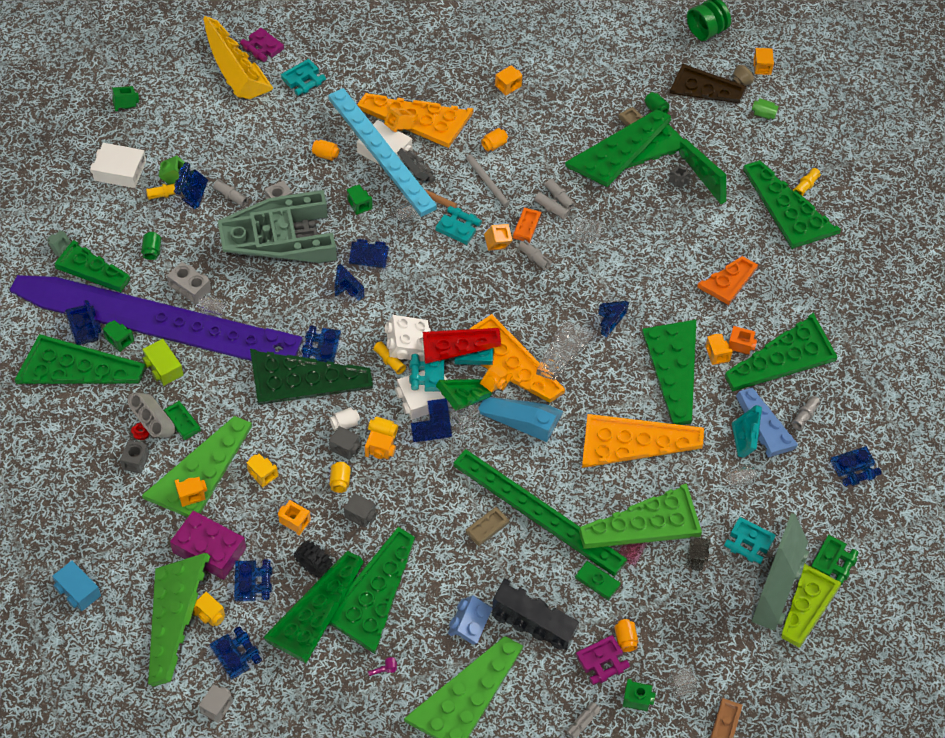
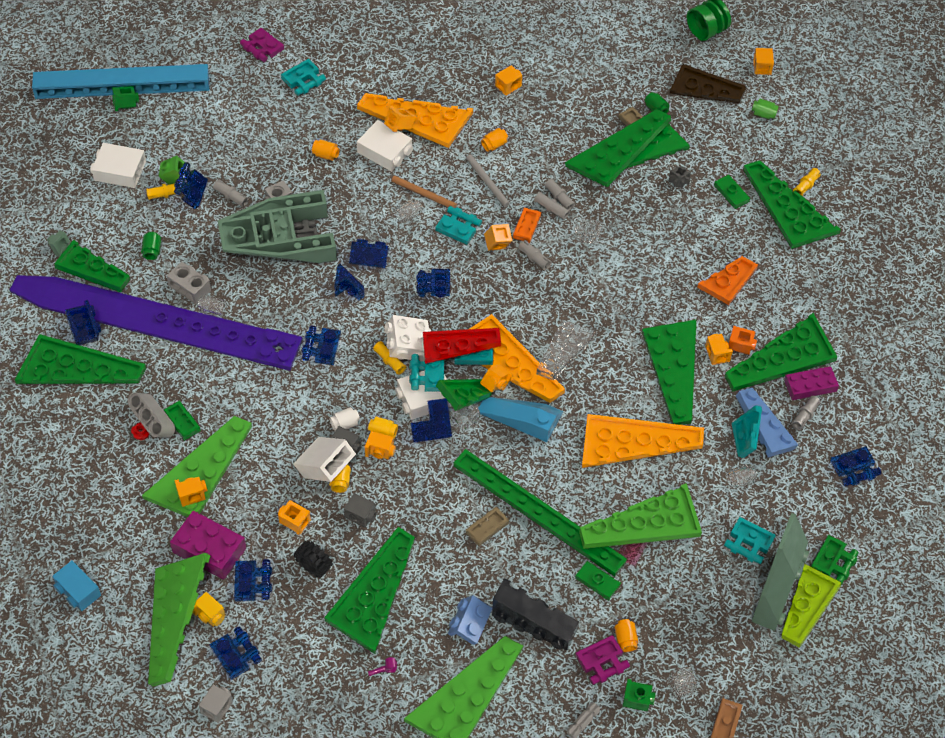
(100, 81): none -> dark azure brick
(118, 335): green brick -> none
(137, 463): dark grey brick -> none
(162, 362): lime brick -> none
(241, 74): yellow wedge -> none
(262, 469): yellow brick -> none
(296, 377): dark green wing -> none
(307, 620): green wing -> none
(324, 459): none -> white brick
(359, 199): green brick -> none
(382, 152): medium azure plate -> none
(416, 165): dark grey plate -> none
(439, 282): none -> clear blue plate
(613, 314): clear blue slope -> none
(697, 553): clear smoke brick -> none
(705, 169): green wing -> none
(732, 191): none -> green plate
(742, 75): dark tan cone -> none
(811, 383): none -> magenta piece

